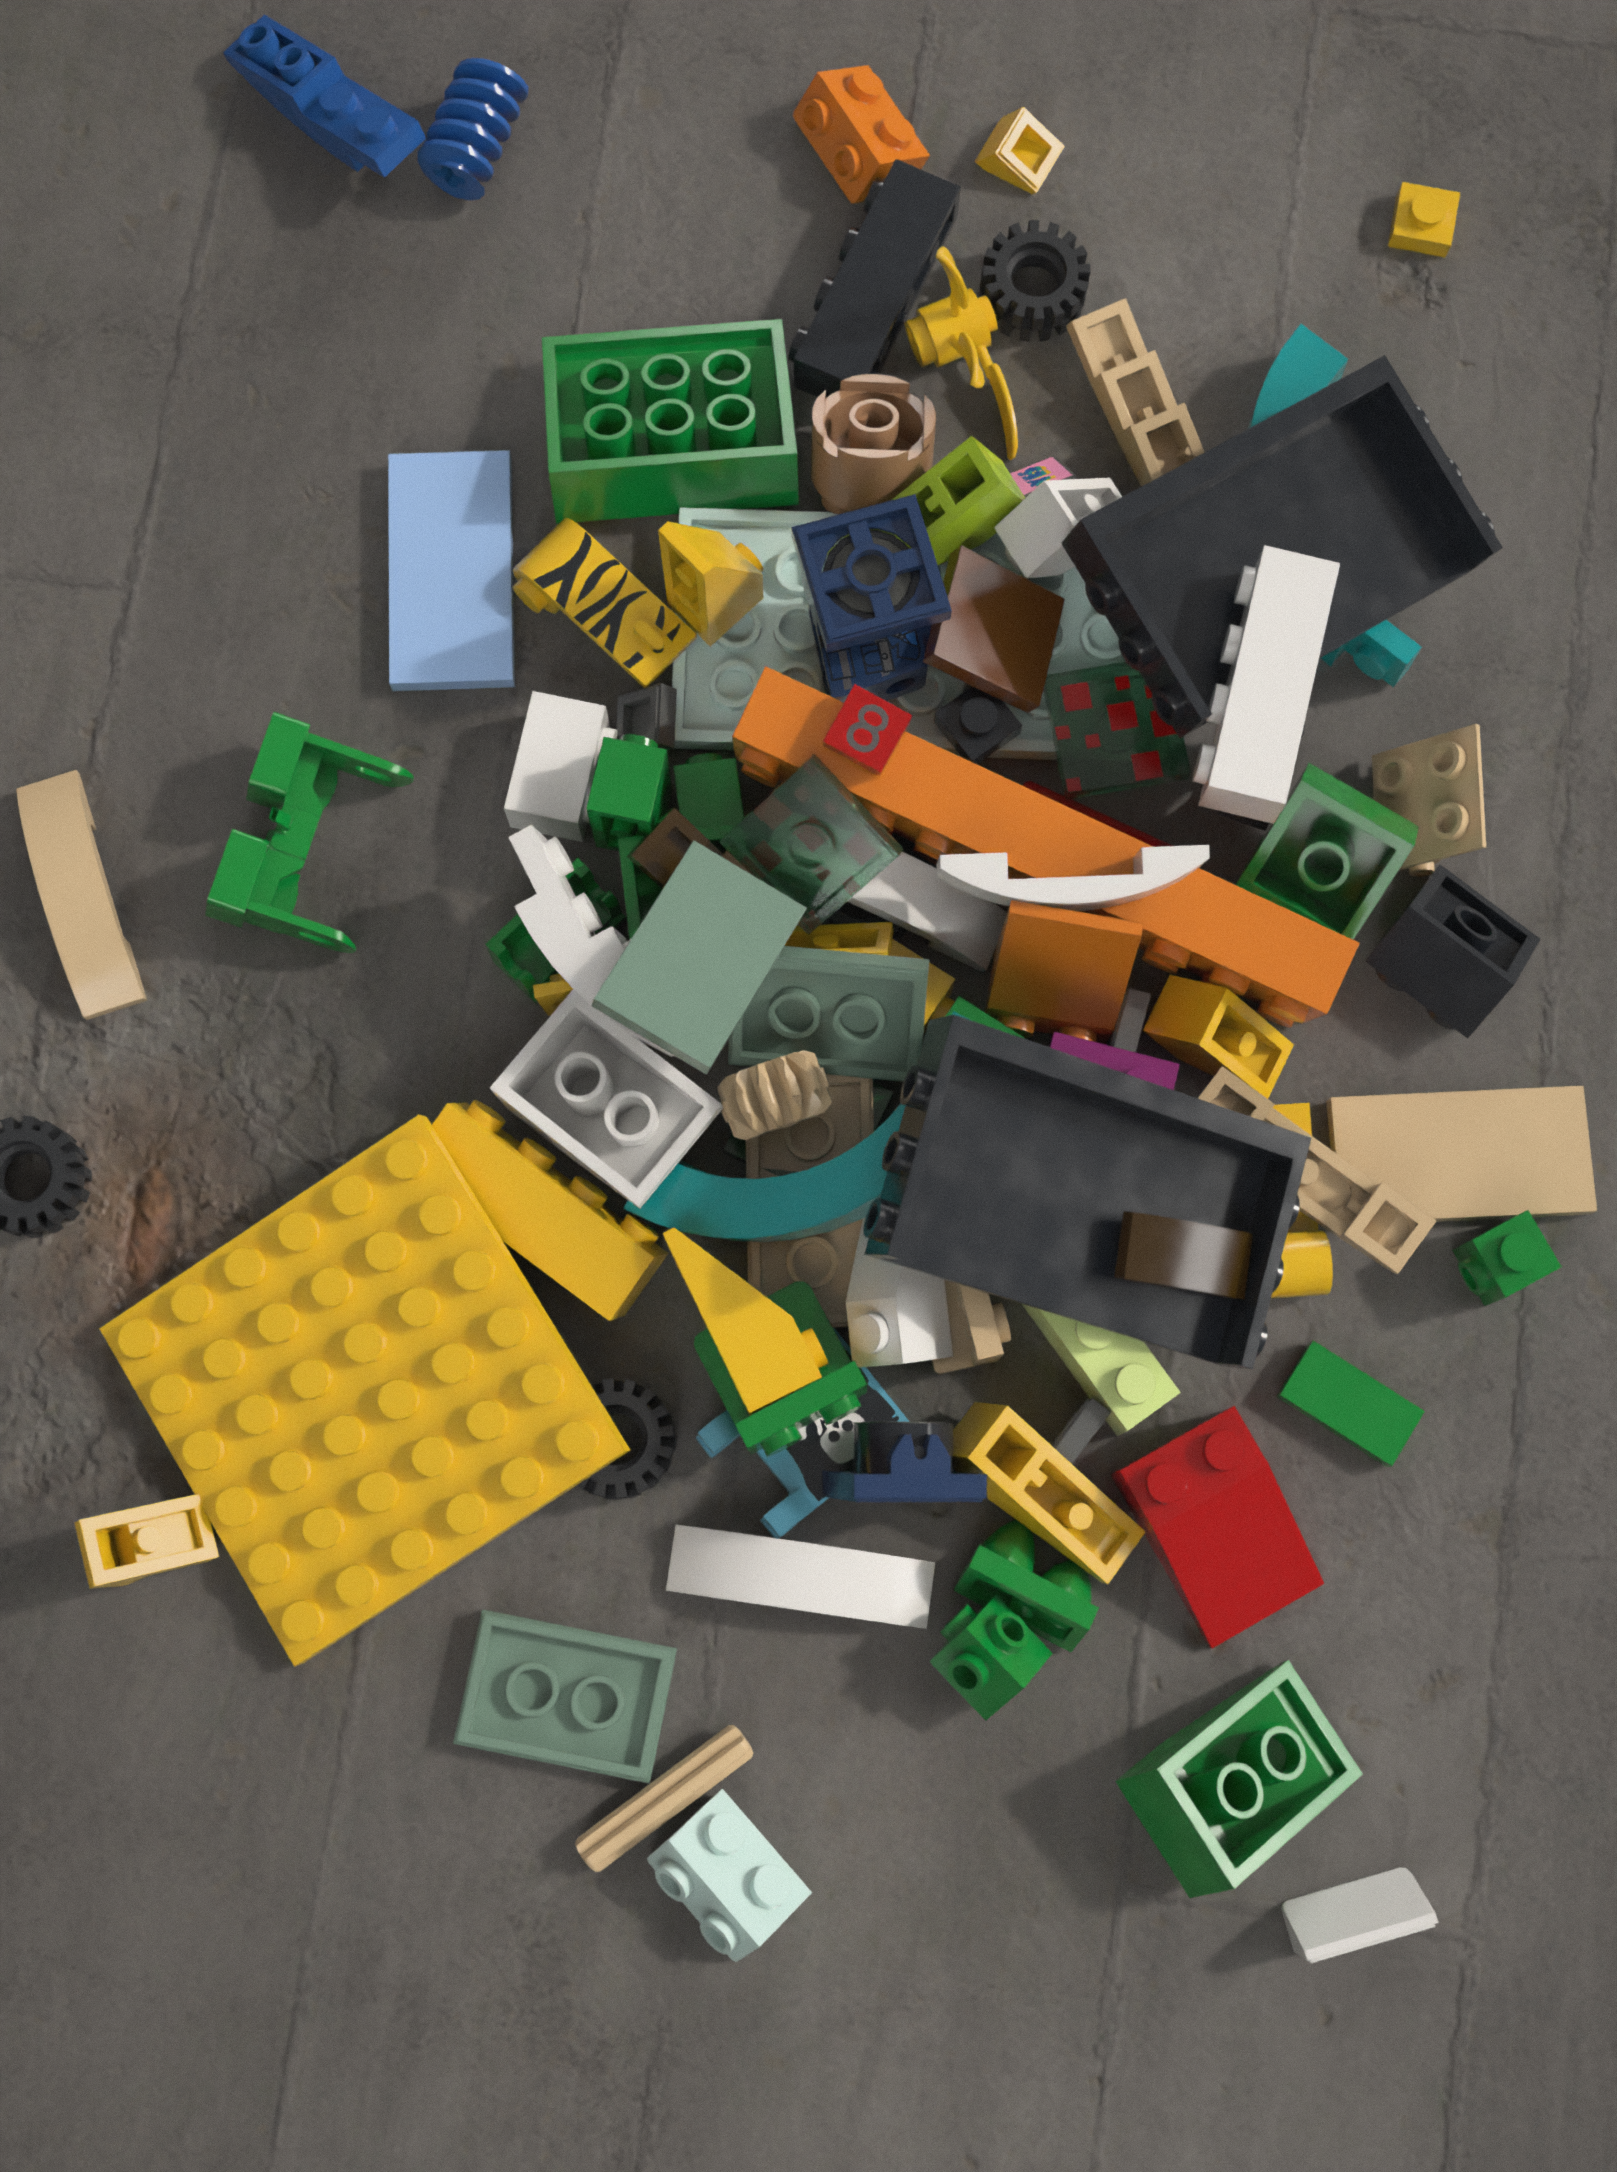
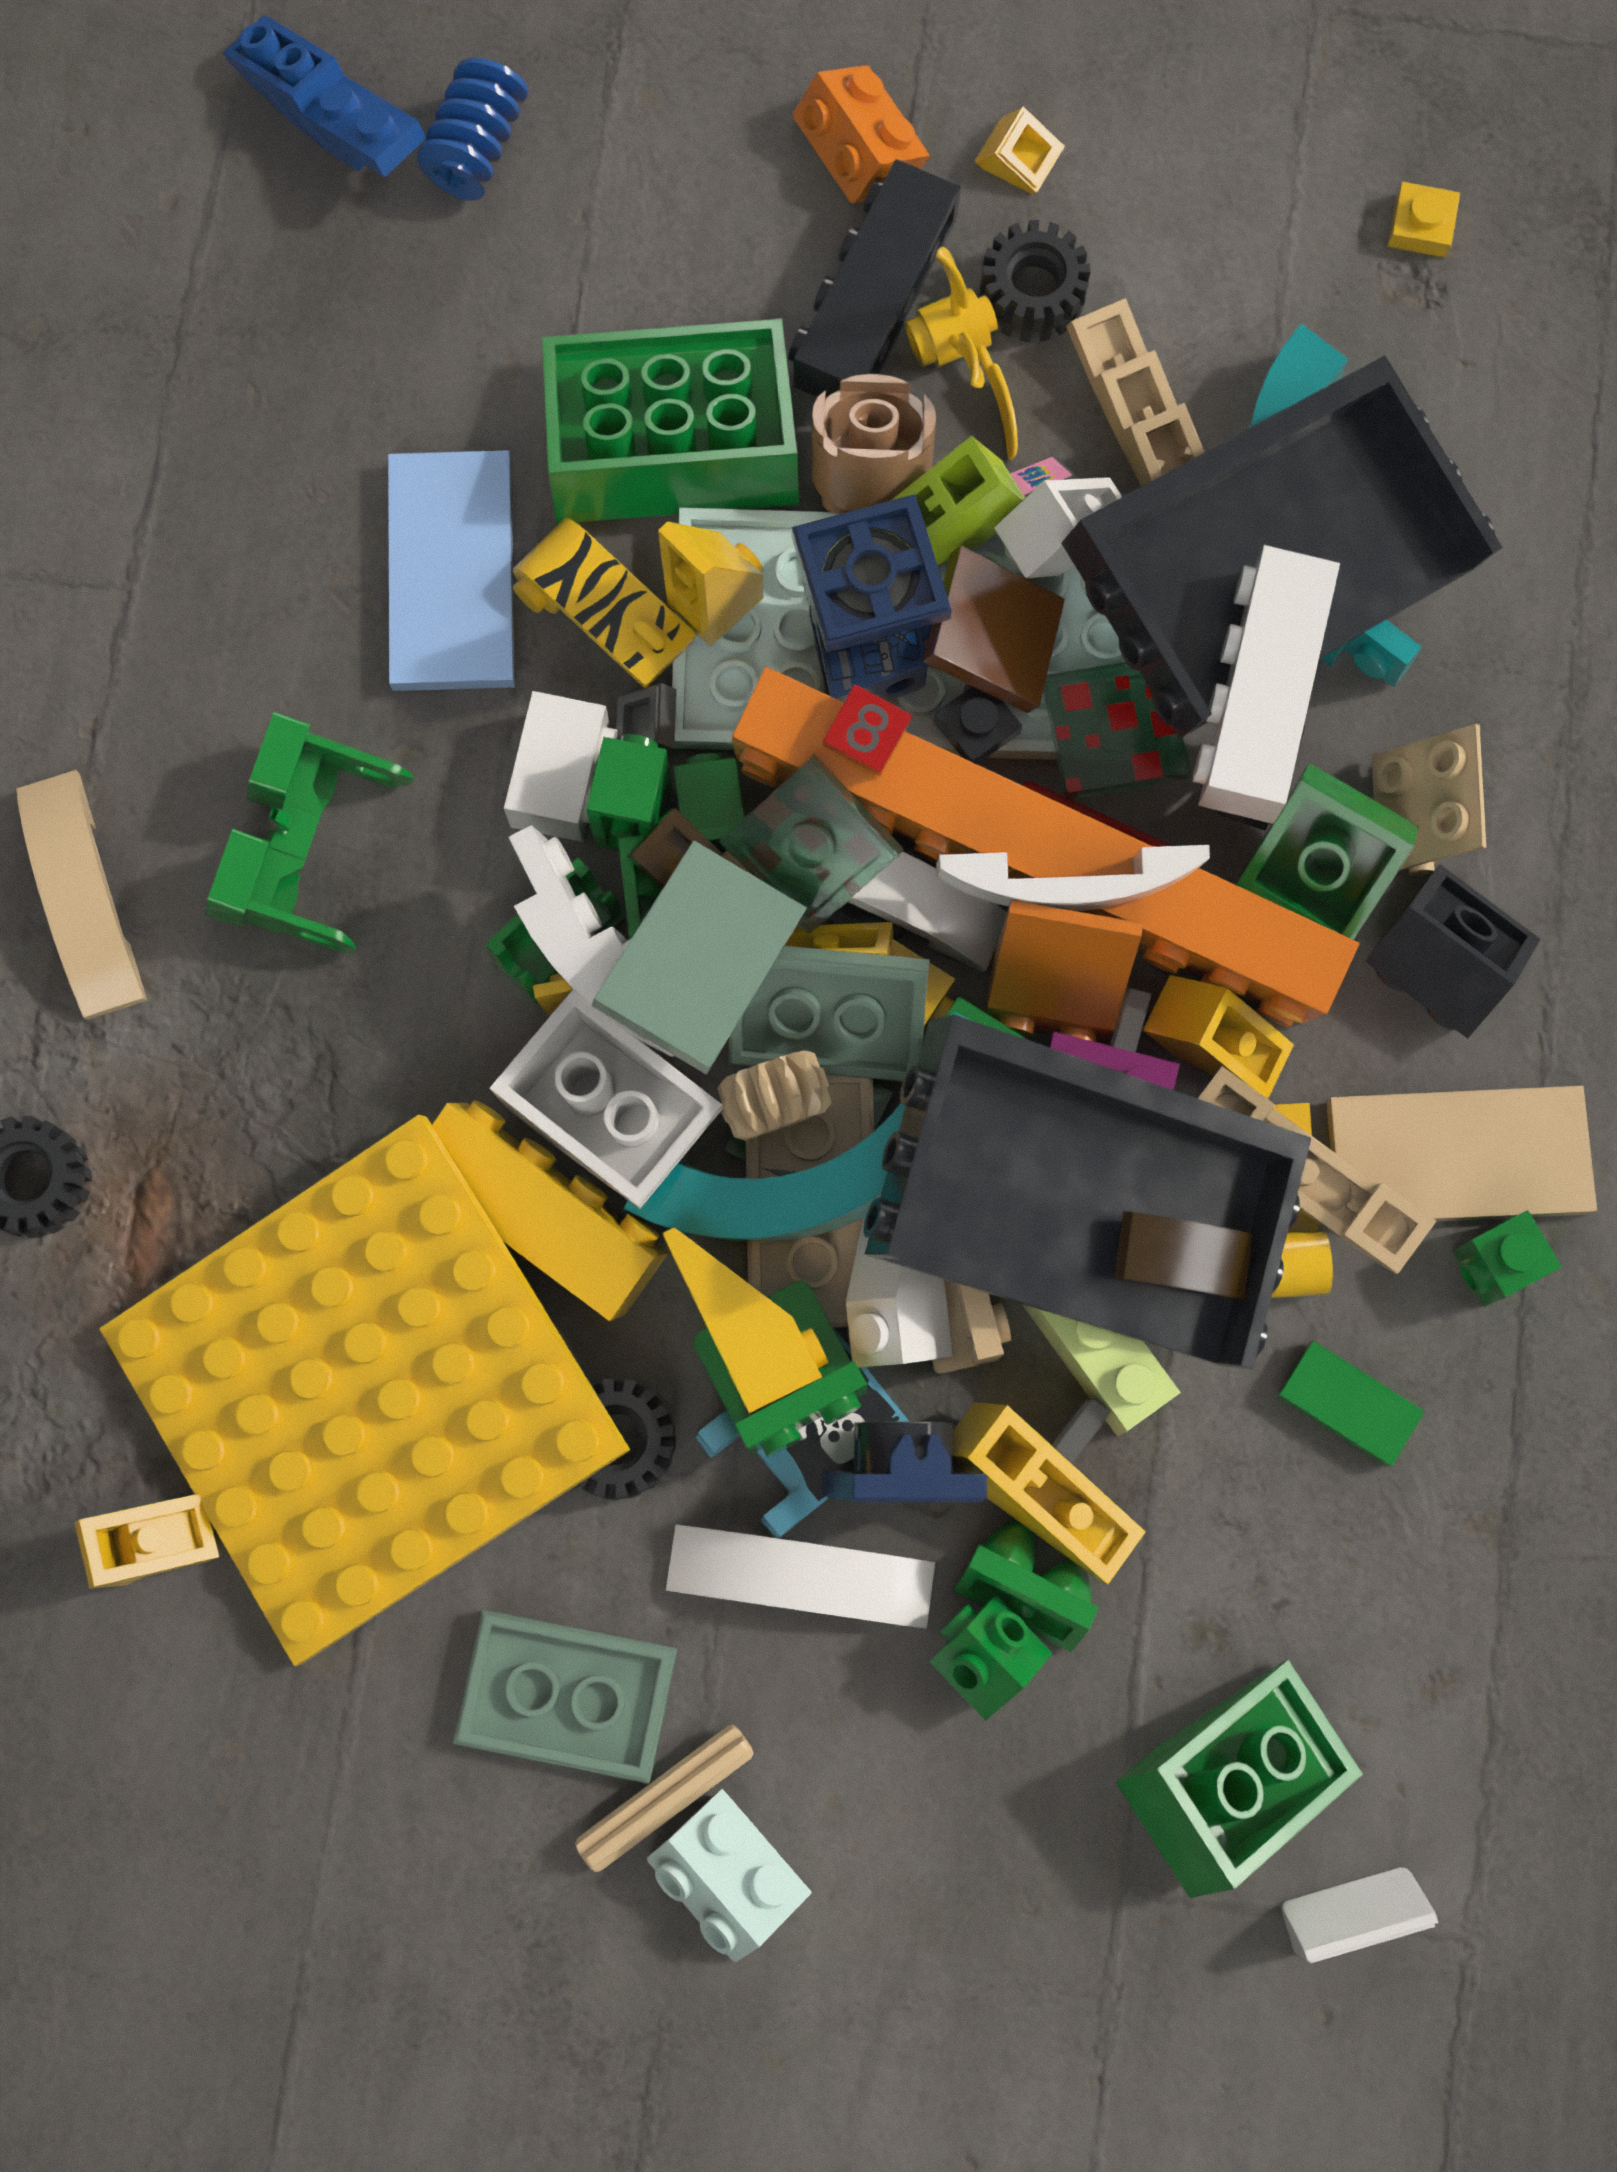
(1219, 1526): red slope -> none

